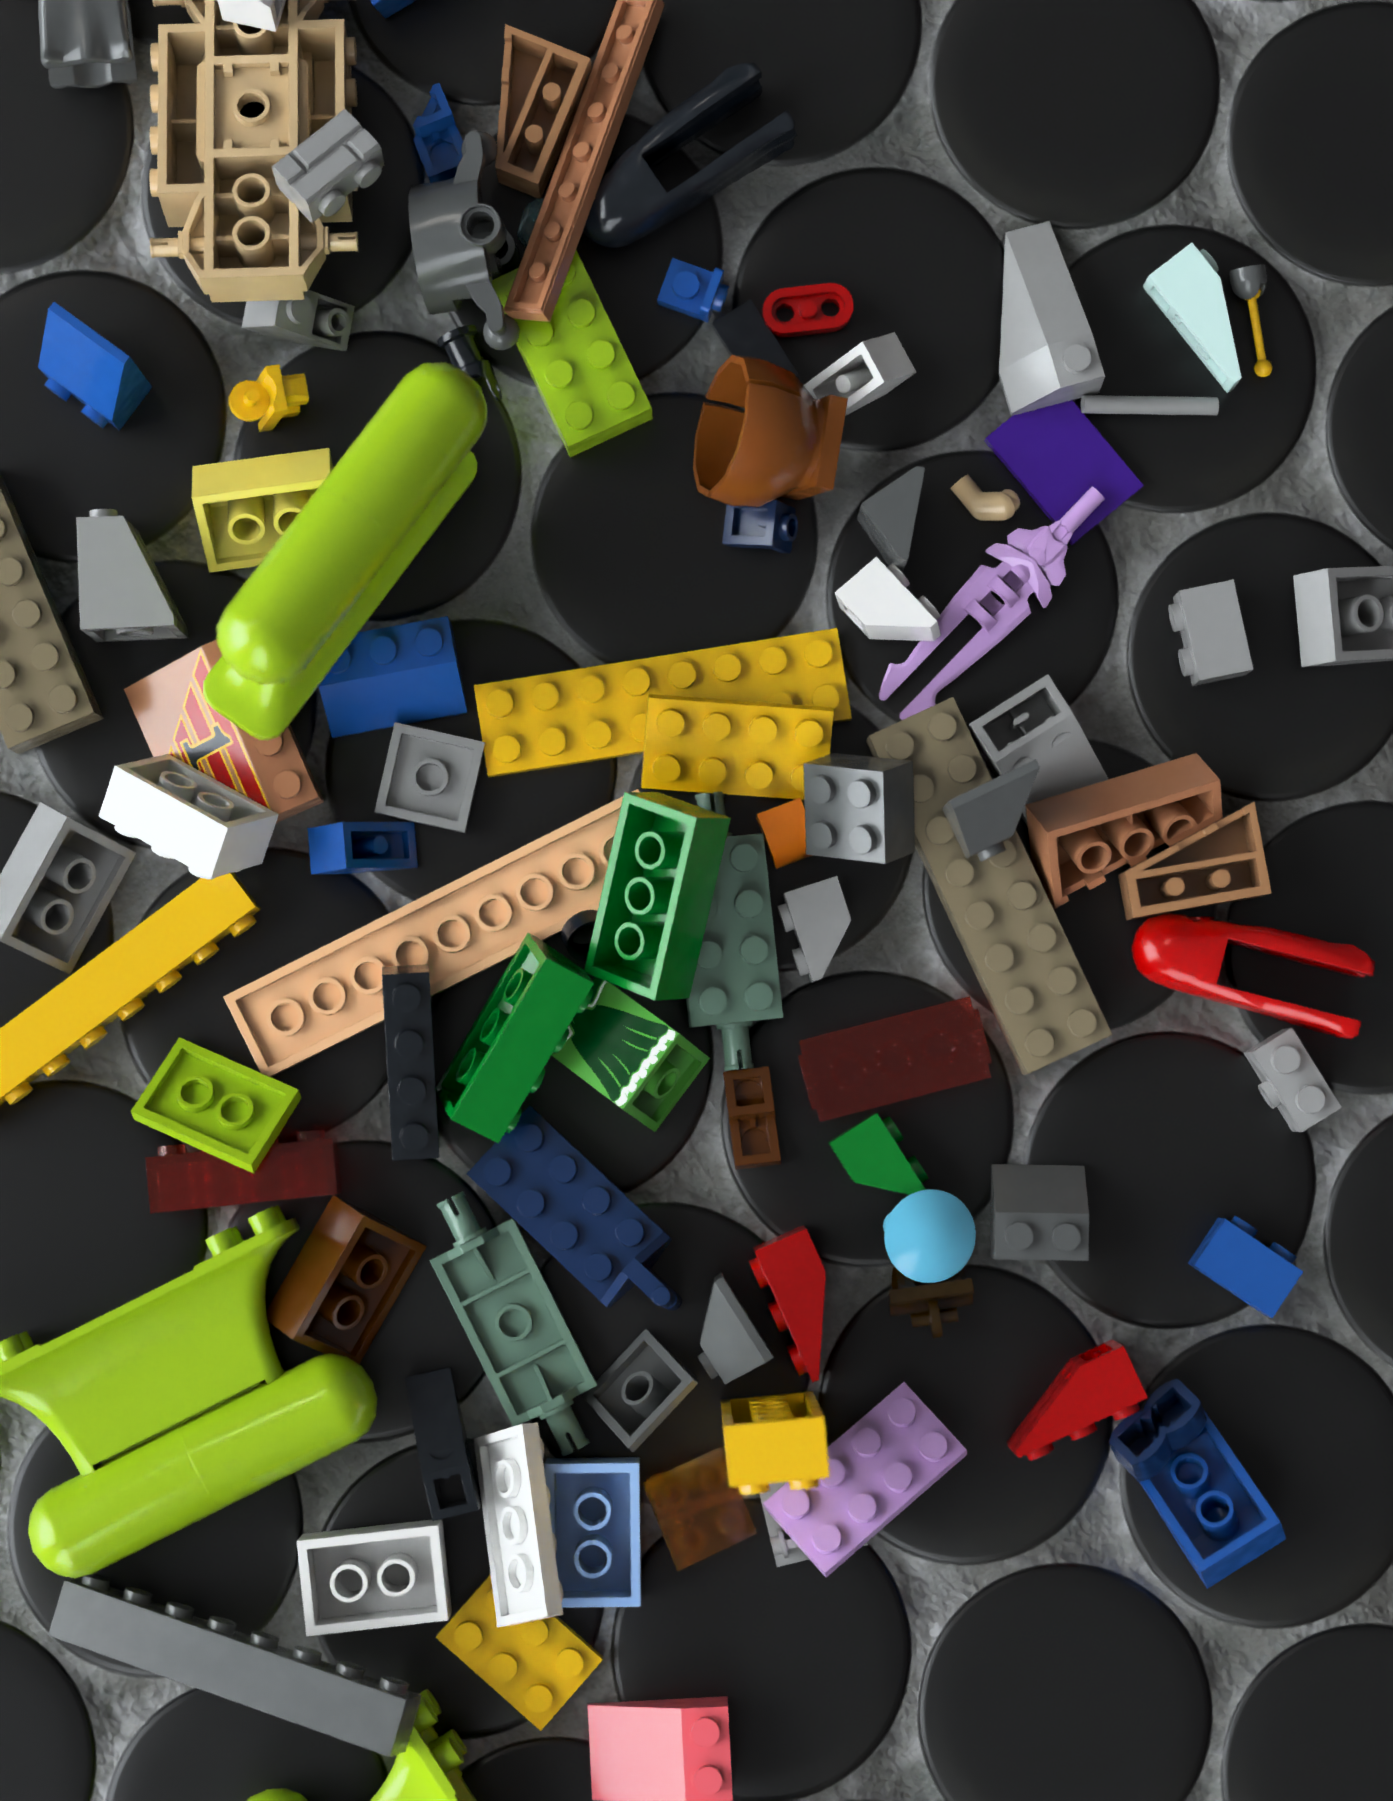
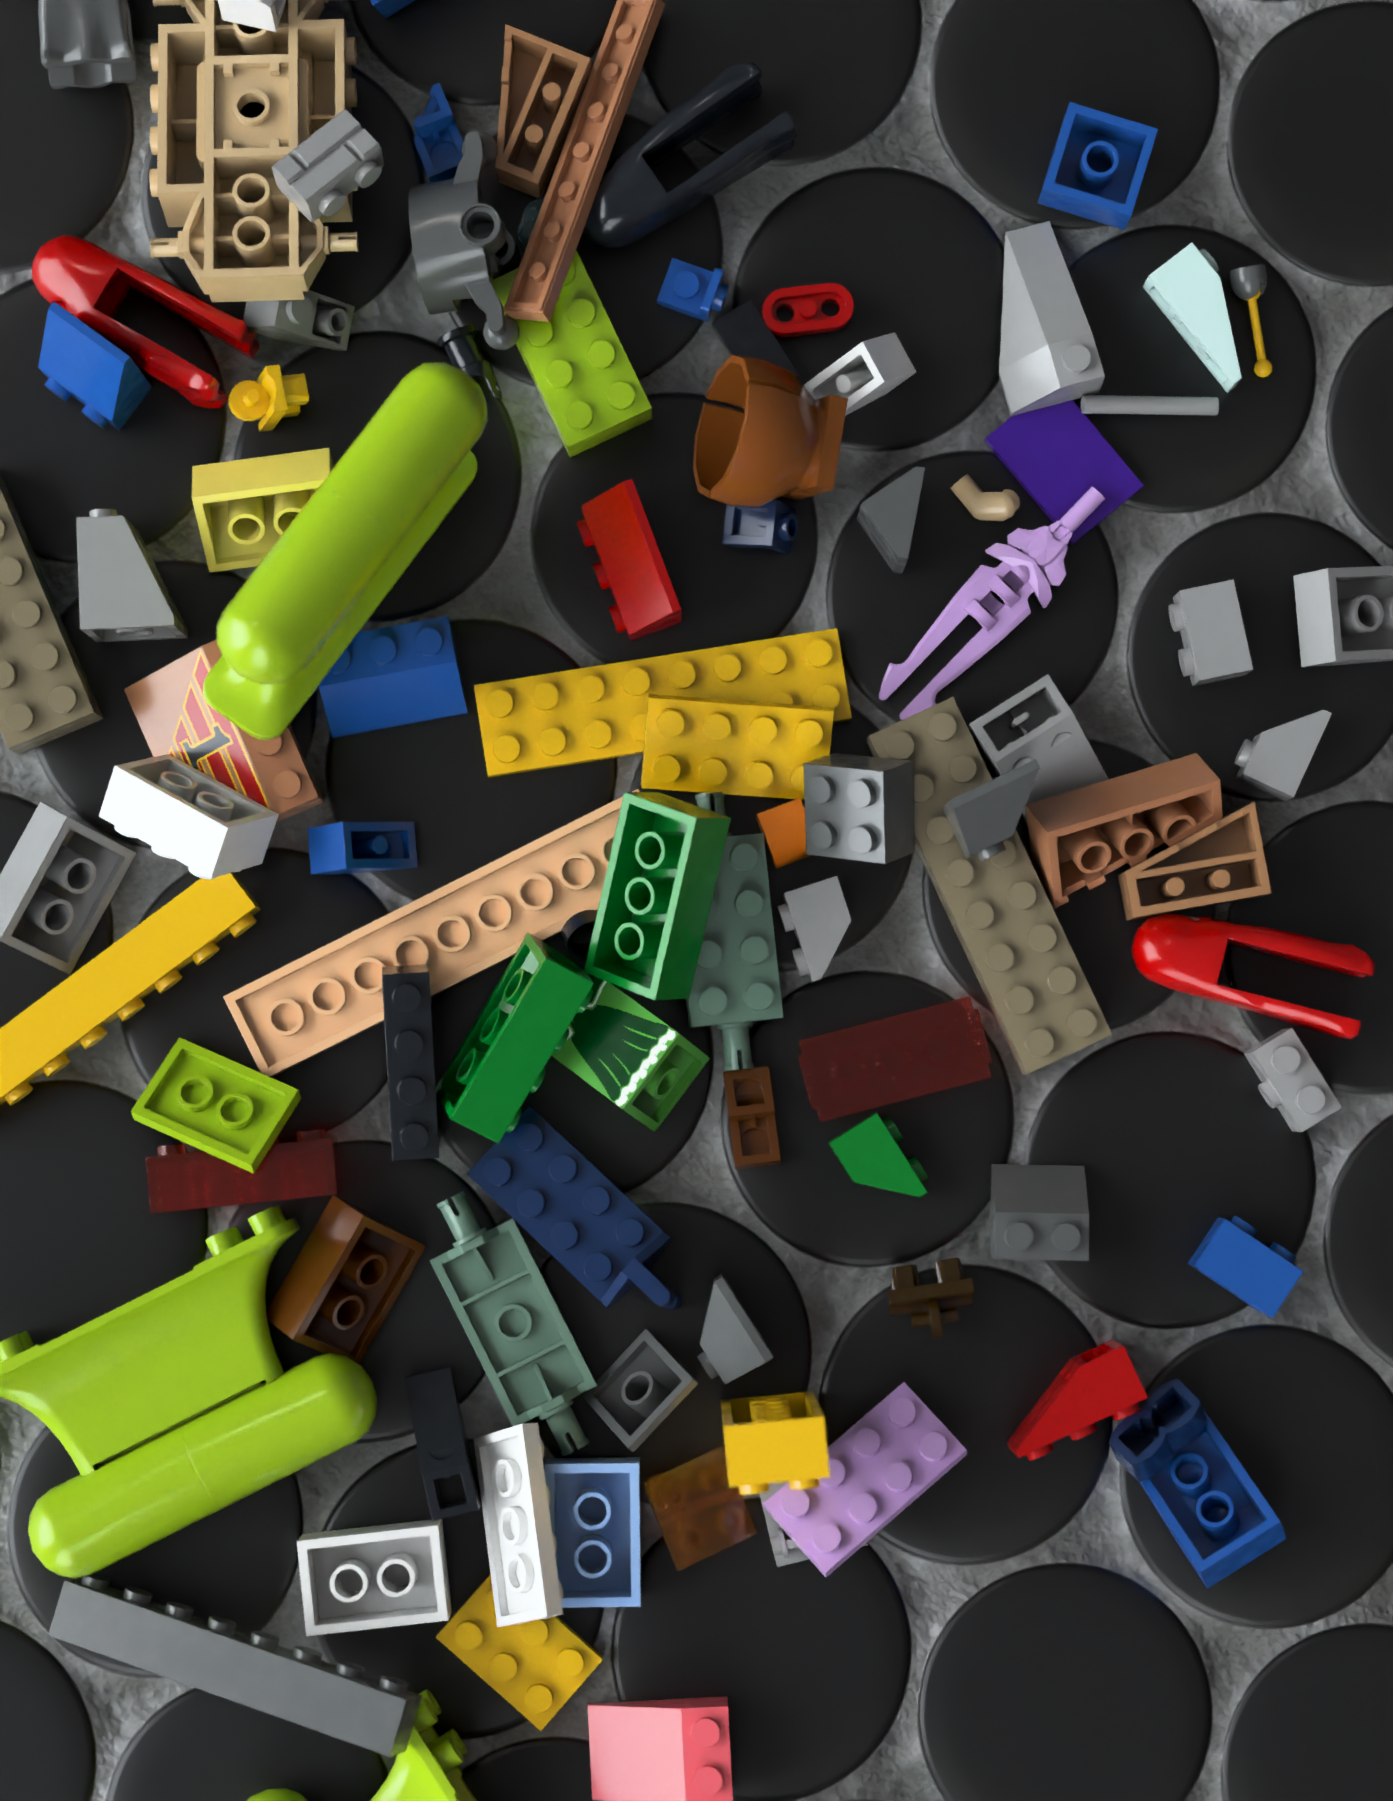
(94, 284): none -> red piece
(430, 777): light grey plate -> none
(629, 562): none -> red slope
(798, 1284): red slope -> none
(884, 606): white slope -> none
(929, 1235): medium azure dish -> none
(1097, 166): none -> blue brick
(1281, 755): none -> light grey slope

